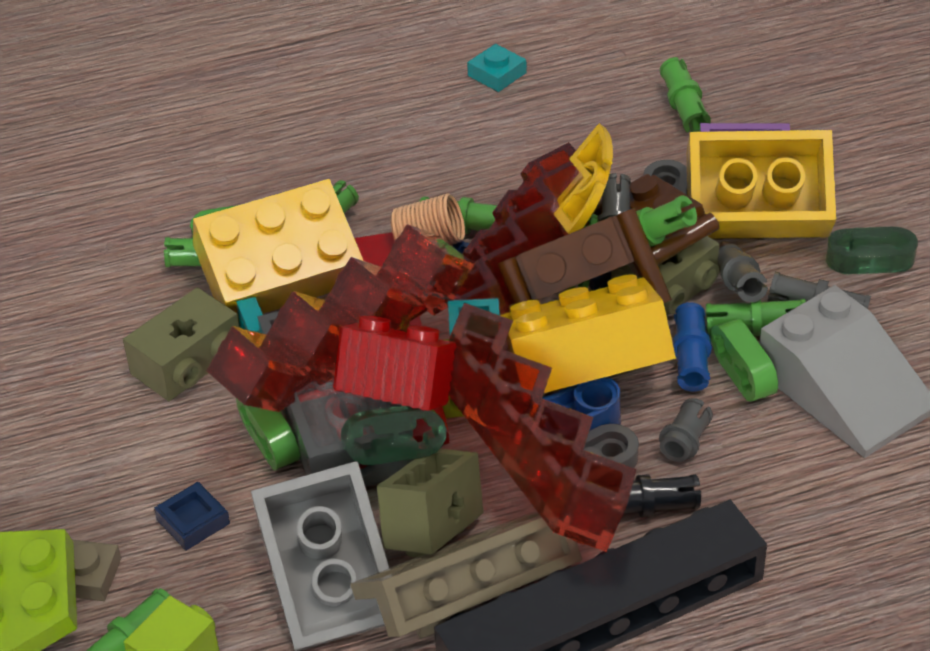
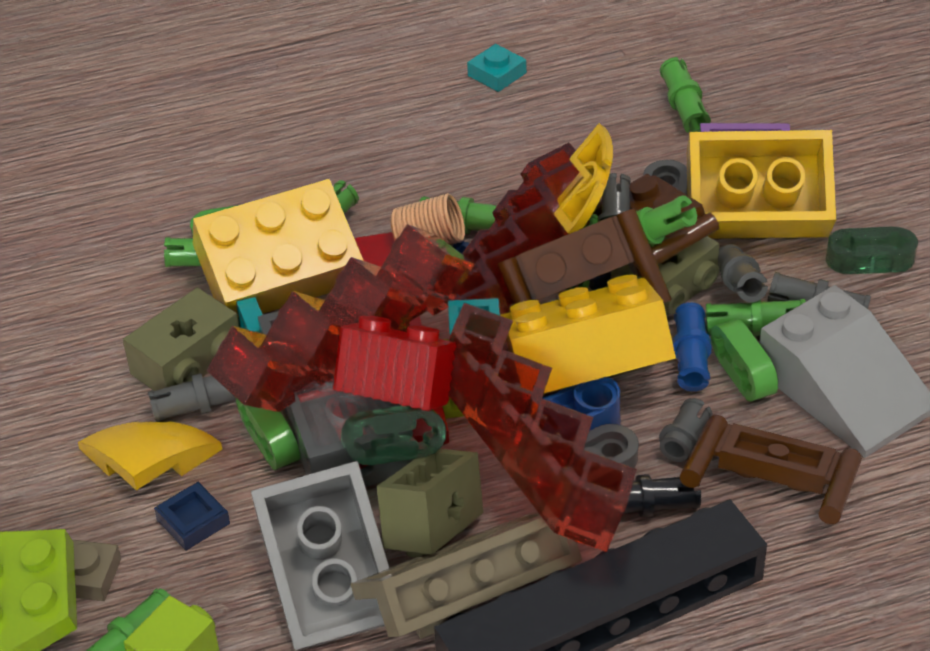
(149, 449): none -> yellow brick
(188, 397): none -> dark grey pin
(776, 459): none -> reddish brown plate

